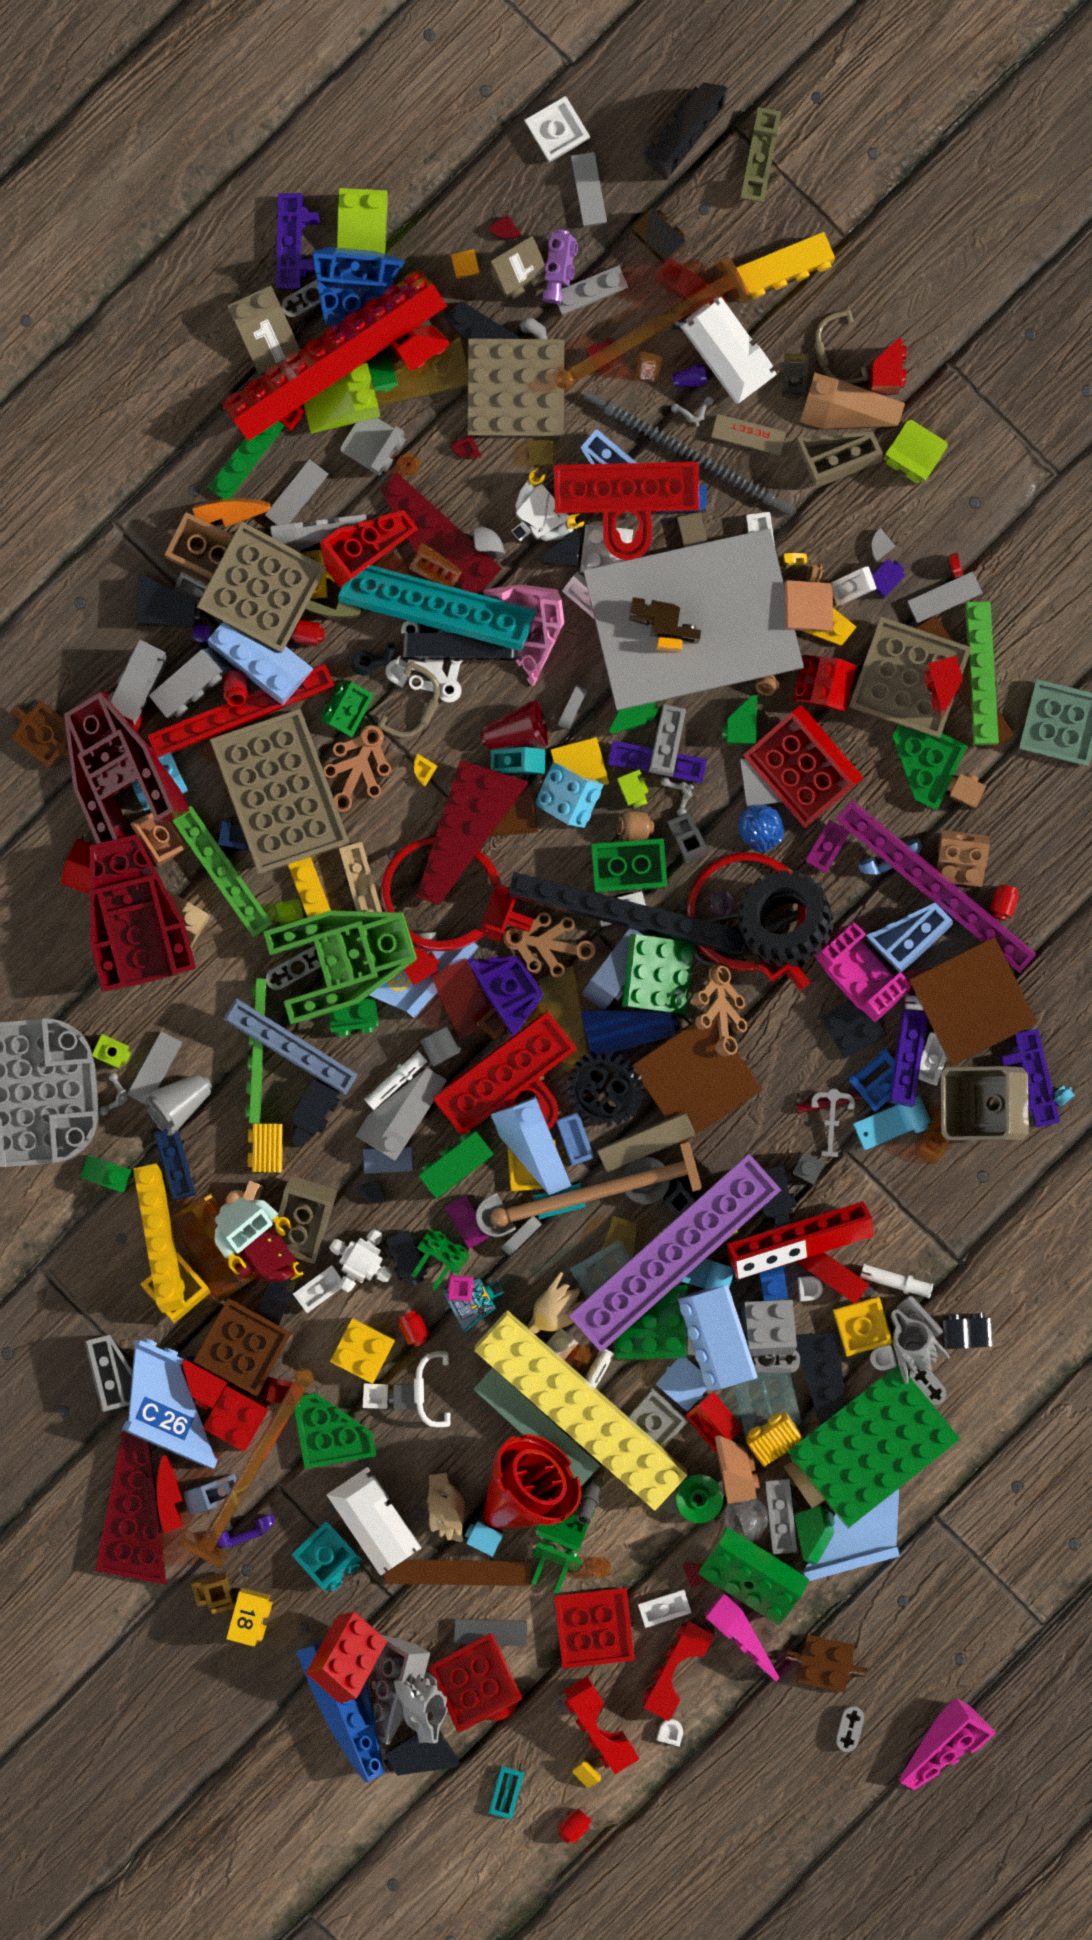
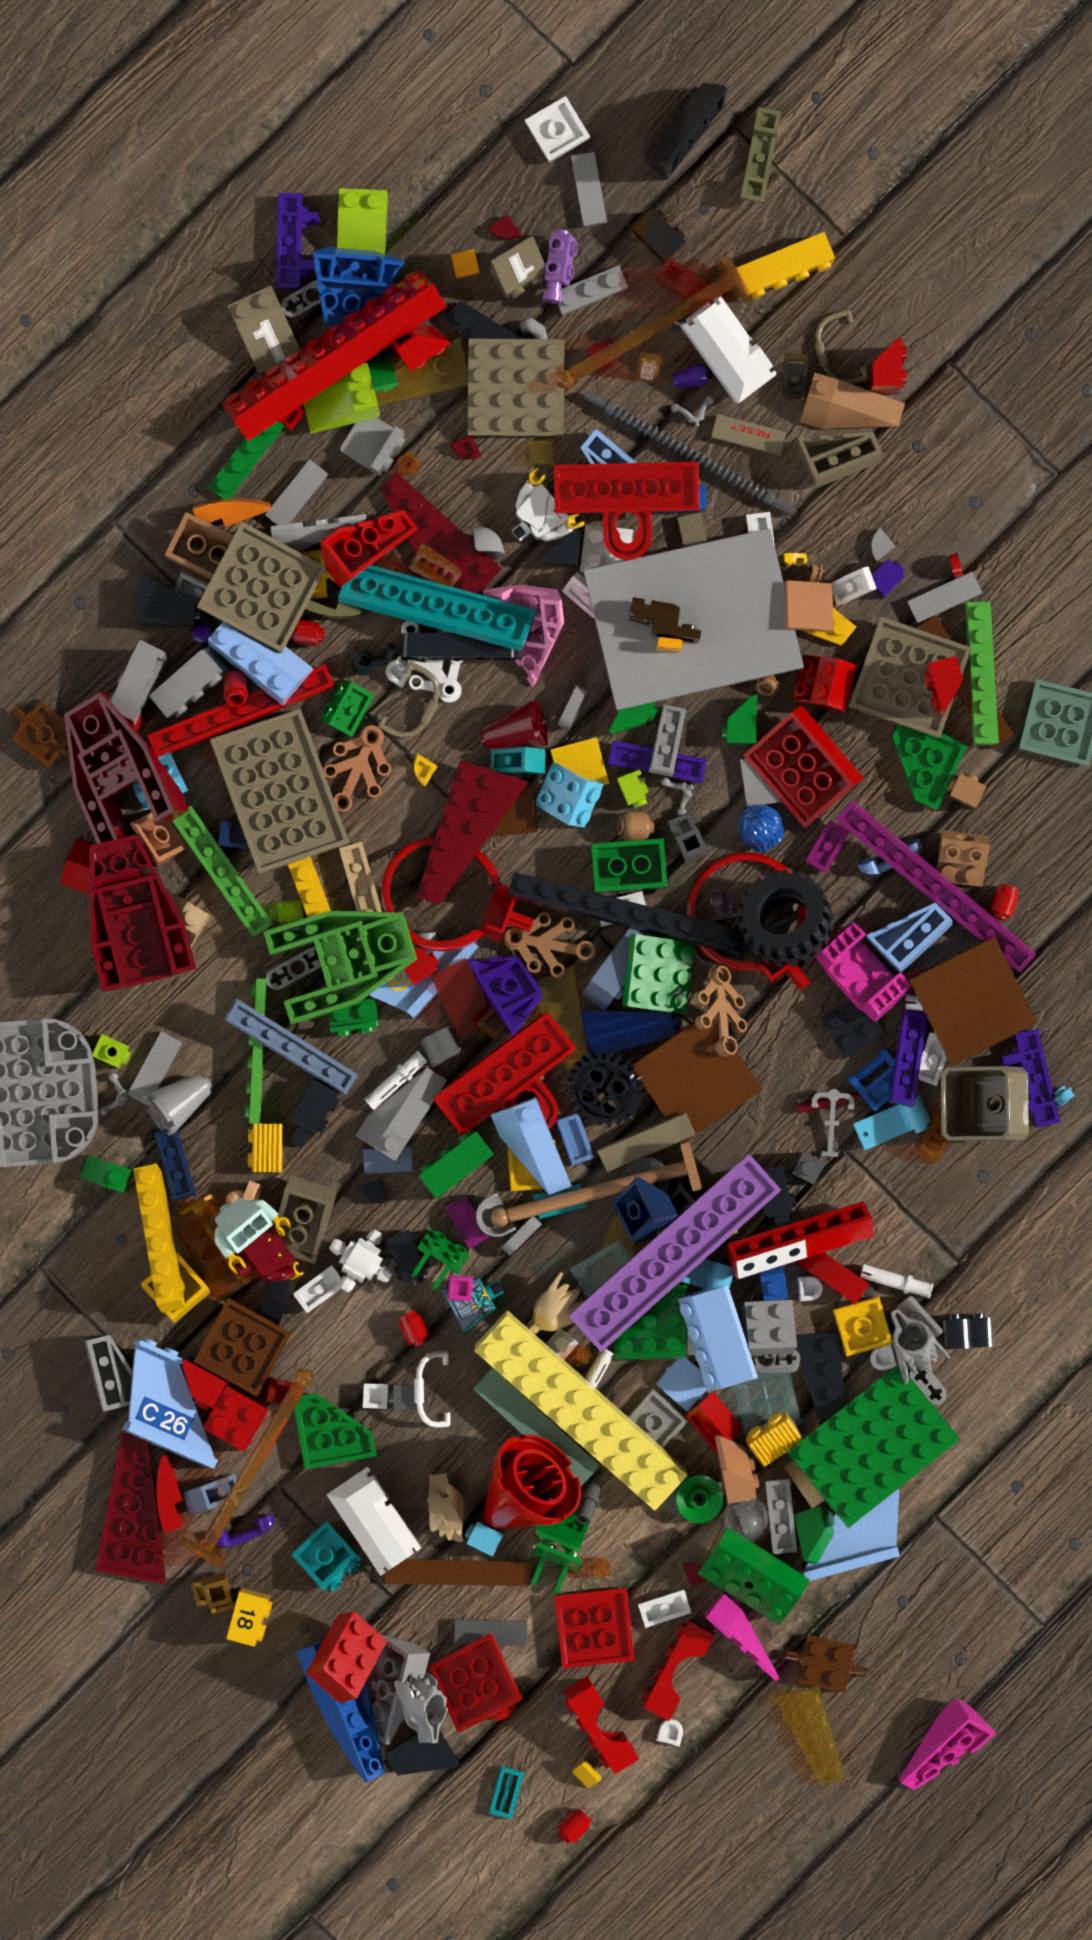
(362, 1350): yellow brick -> none
(643, 1210): none -> dark blue slope
(810, 1723): none -> clear yellow wing
(855, 1729): light grey beam -> none
(915, 452): lime bracket -> none

